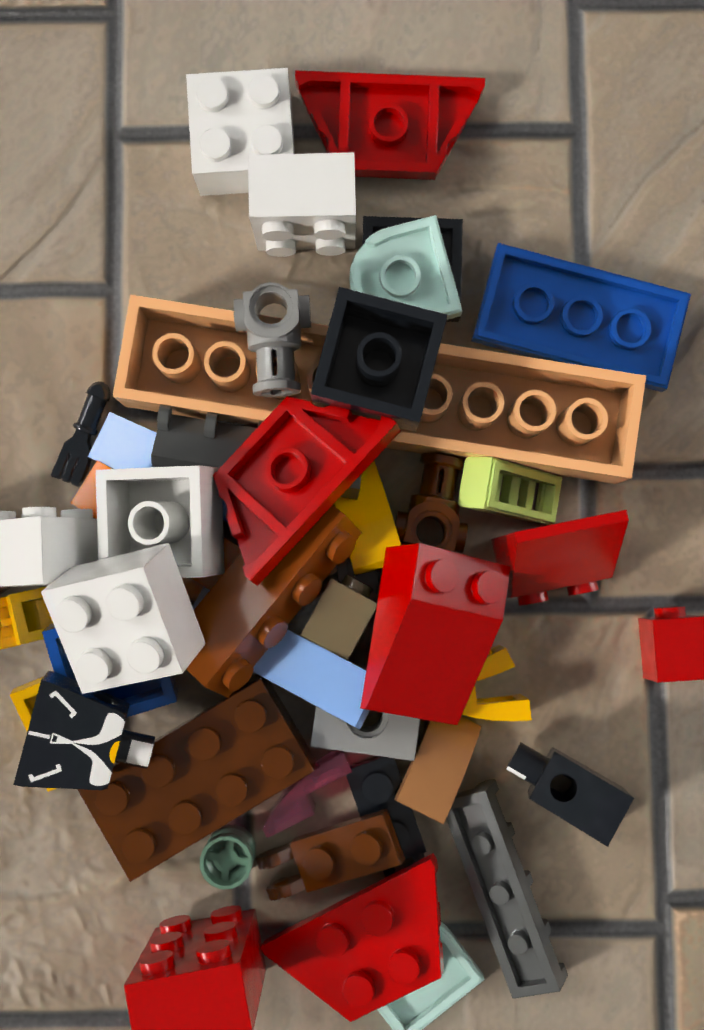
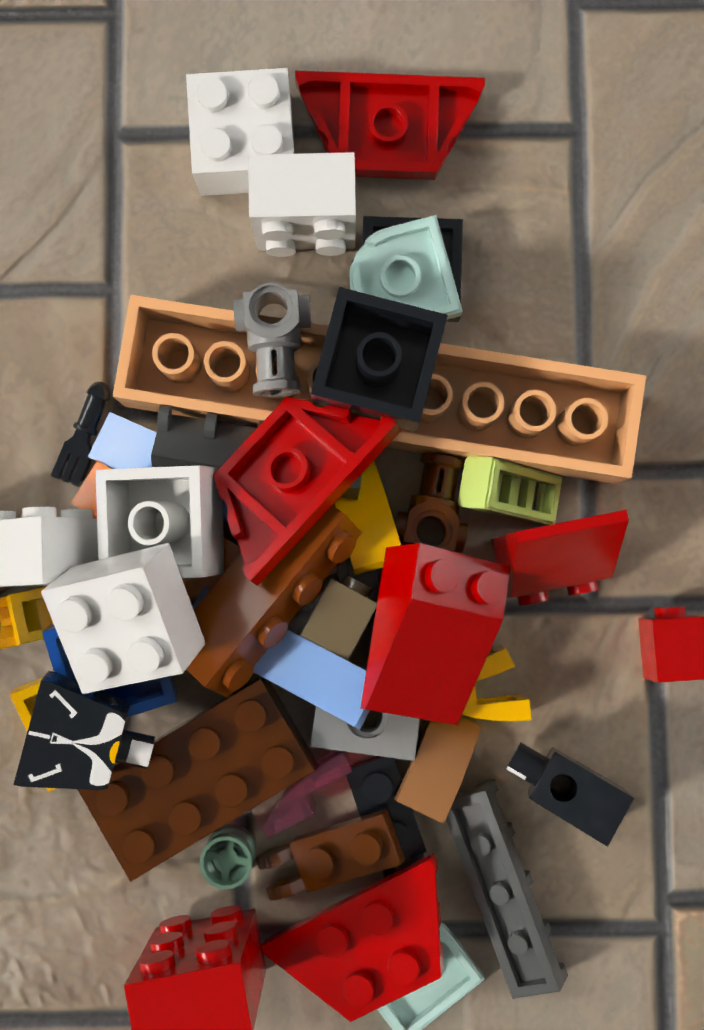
(580, 315): blue plate -> none

